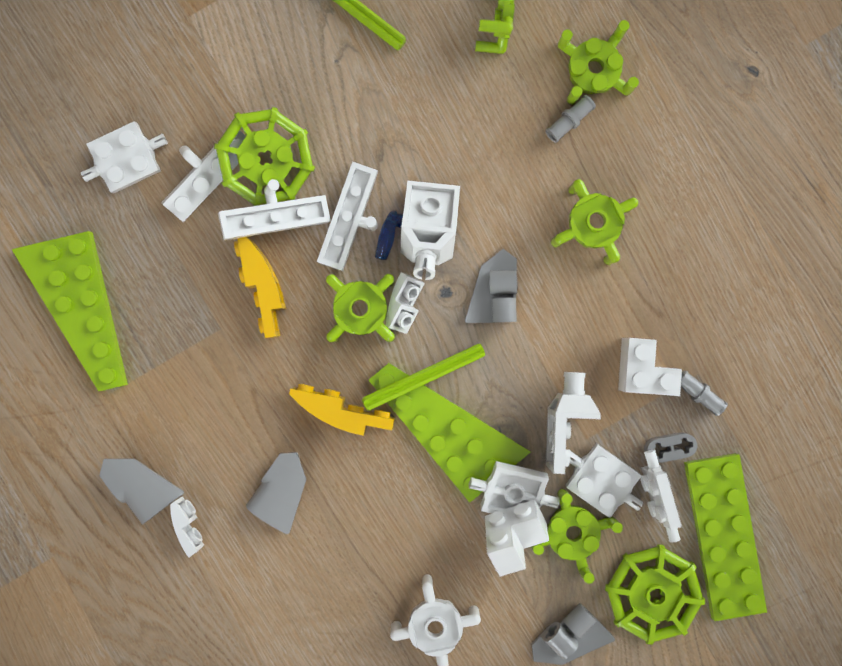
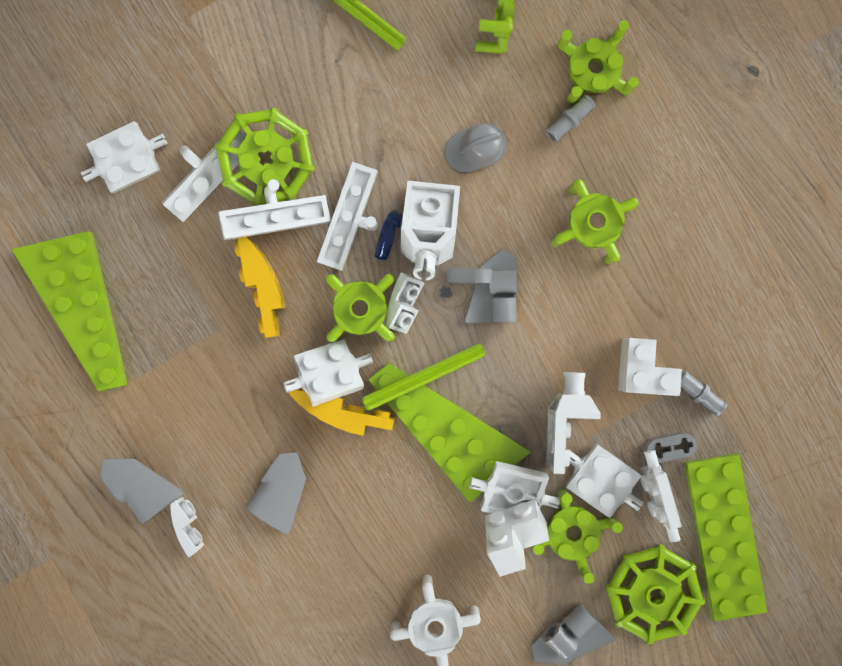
(328, 372): none -> white plate
(469, 276): none -> light grey beam
(475, 148): none -> light grey piece

